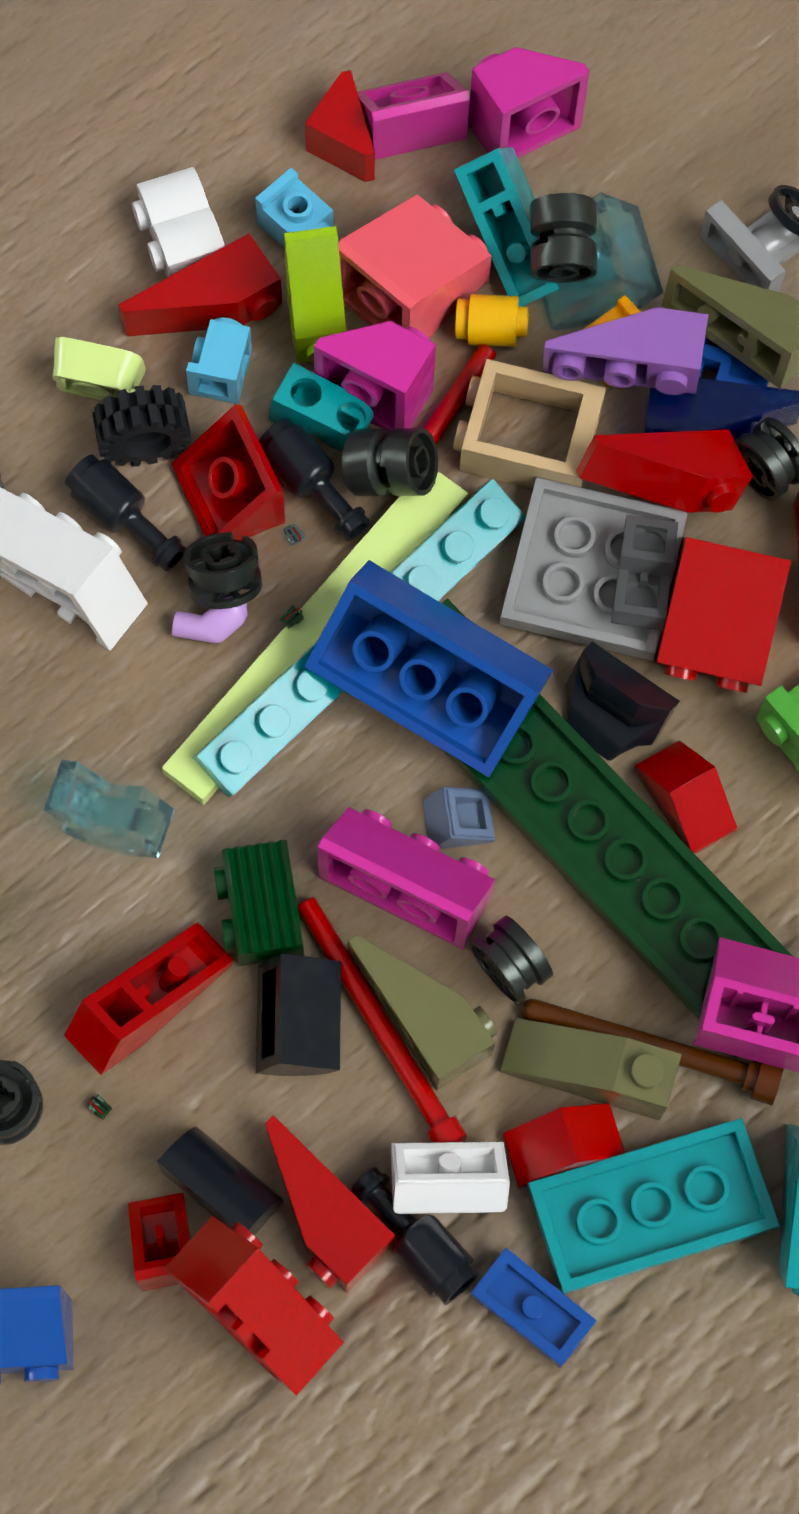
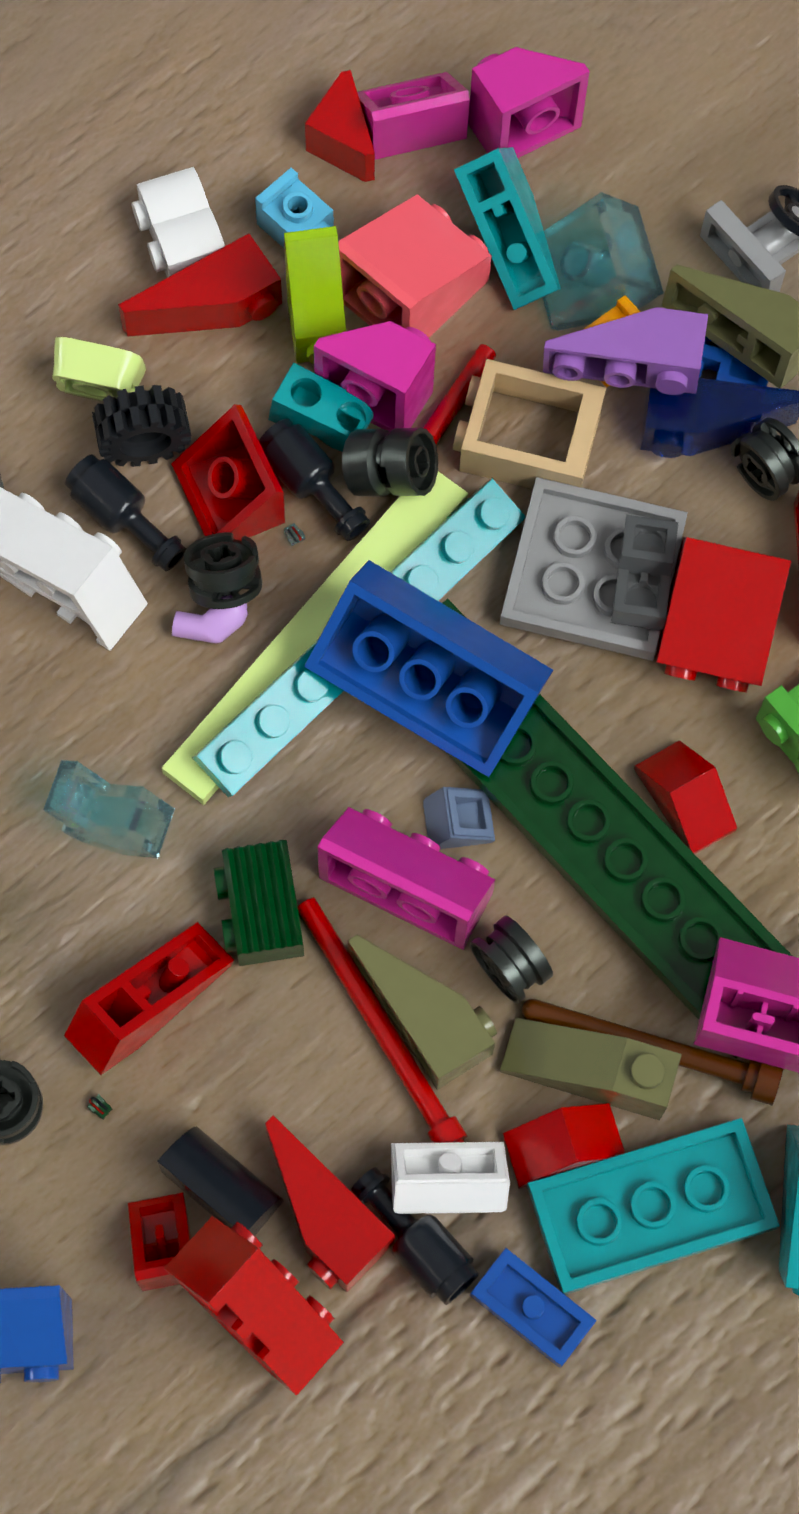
(220, 361): medium azure brick -> none
(292, 617): dark green piece -> none
(298, 1016): black brick -> none
(491, 320): yellow brick -> none
(563, 232): pearl dark grey wheel -> none
(614, 704): black slope -> none
(670, 468): red slope -> none

